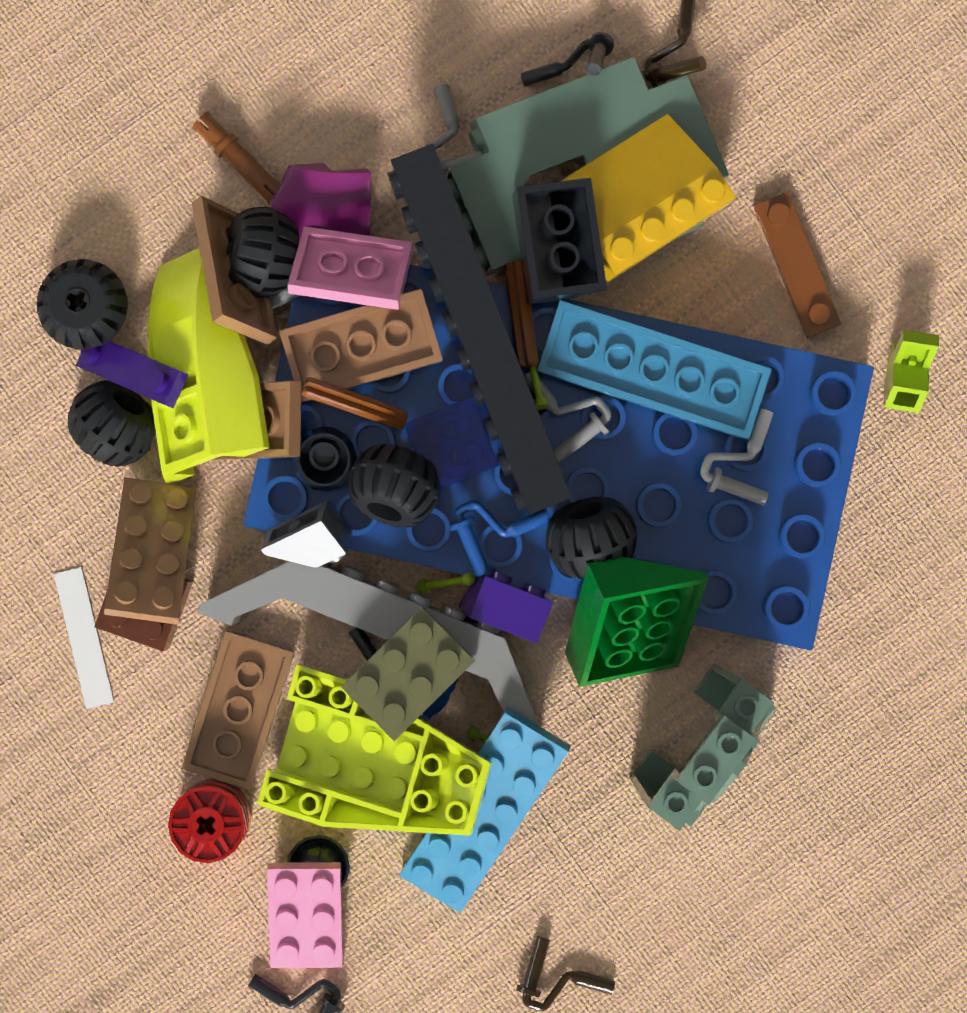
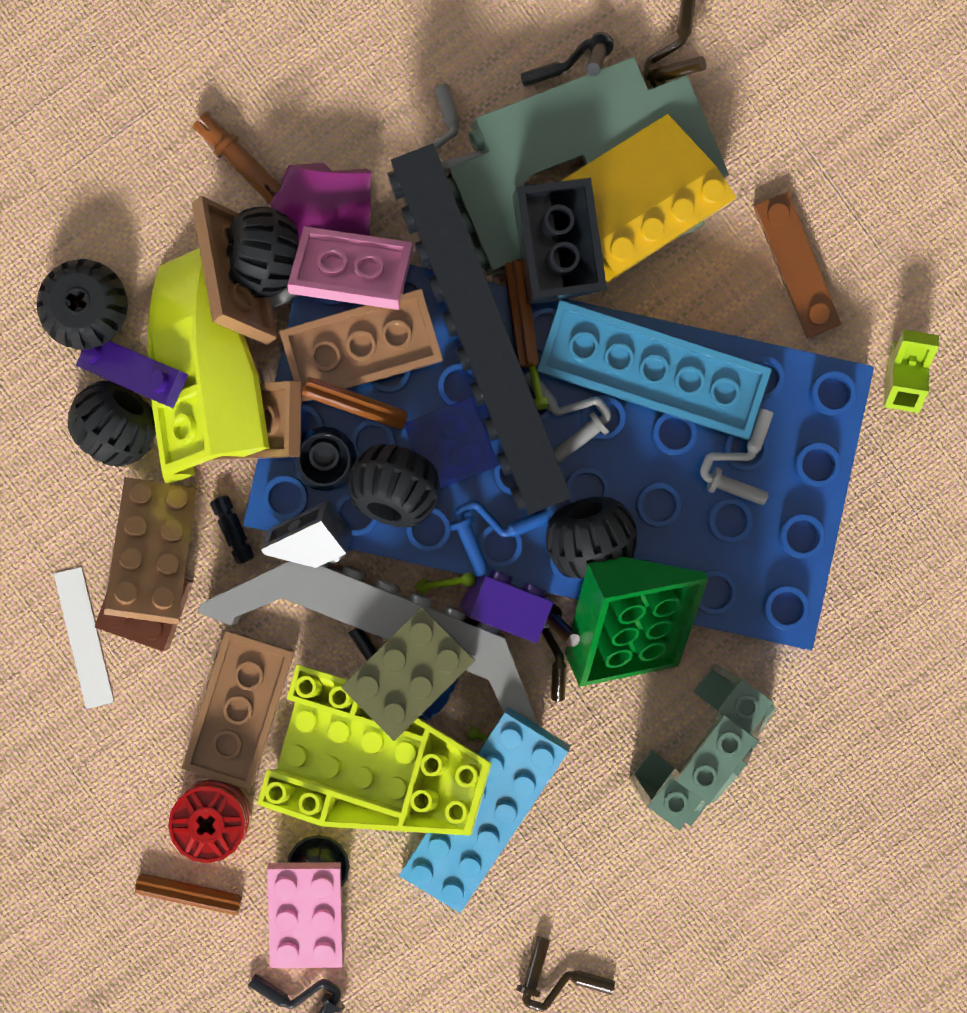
(188, 894): none -> dark orange axle
(232, 529): none -> black axle
(559, 666): none -> dark brown piece

